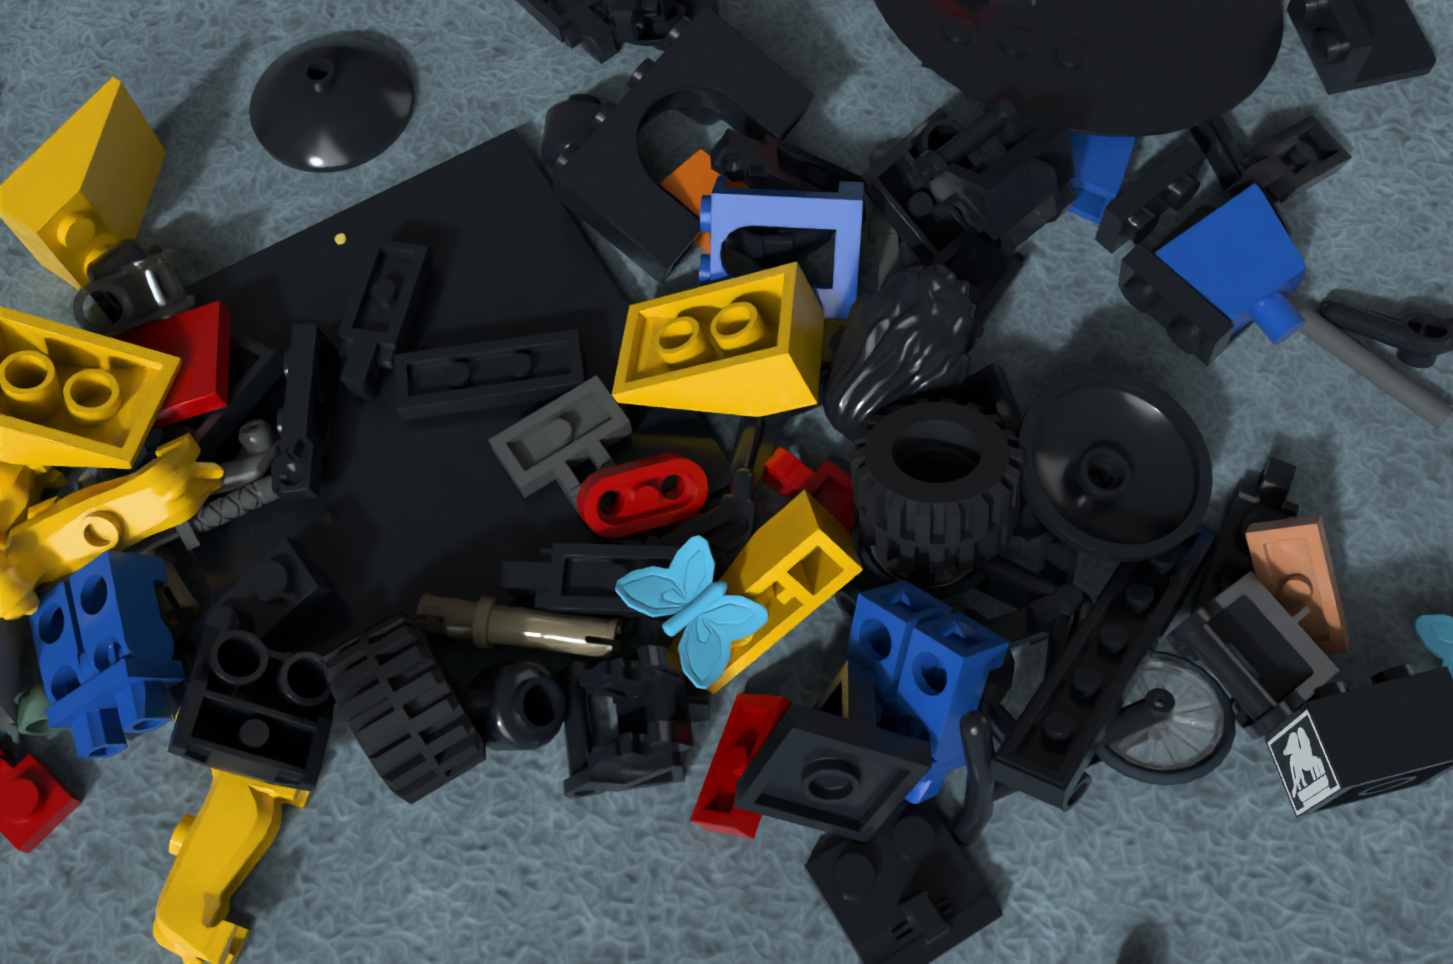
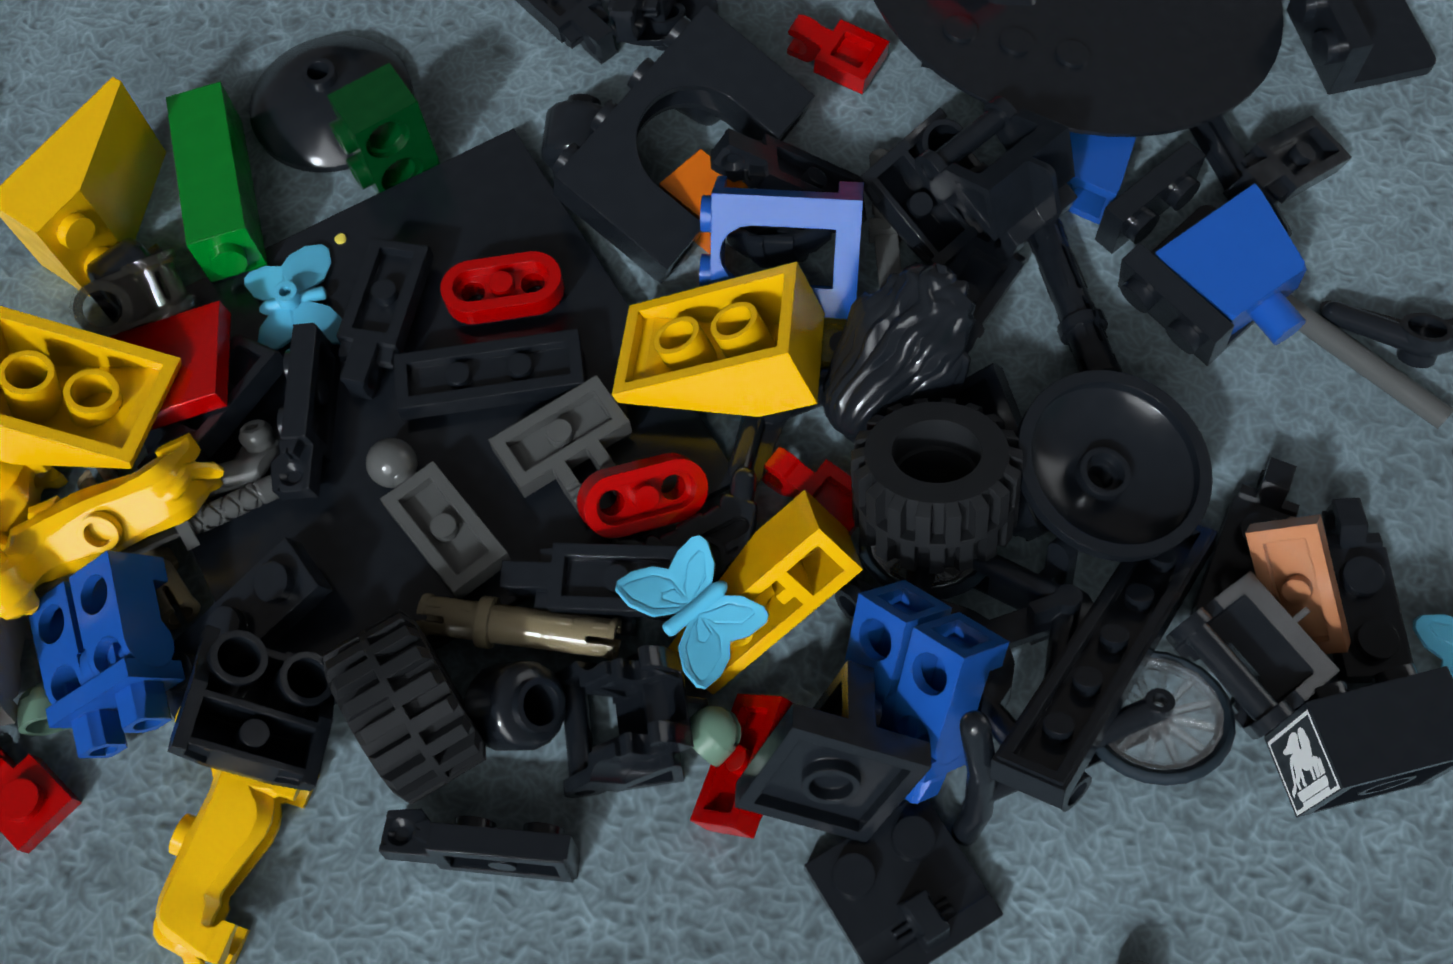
(215, 183): none -> green brick
(291, 296): none -> medium azure piece
(382, 129): none -> dark green brick
(435, 517): none -> dark grey plate
(480, 847): none -> black hinge
(504, 287): none -> red plate
(715, 733): none -> sand green hinge
(842, 54): none -> red plate
(1080, 323): none -> black pin
(1366, 595): none -> black hinge

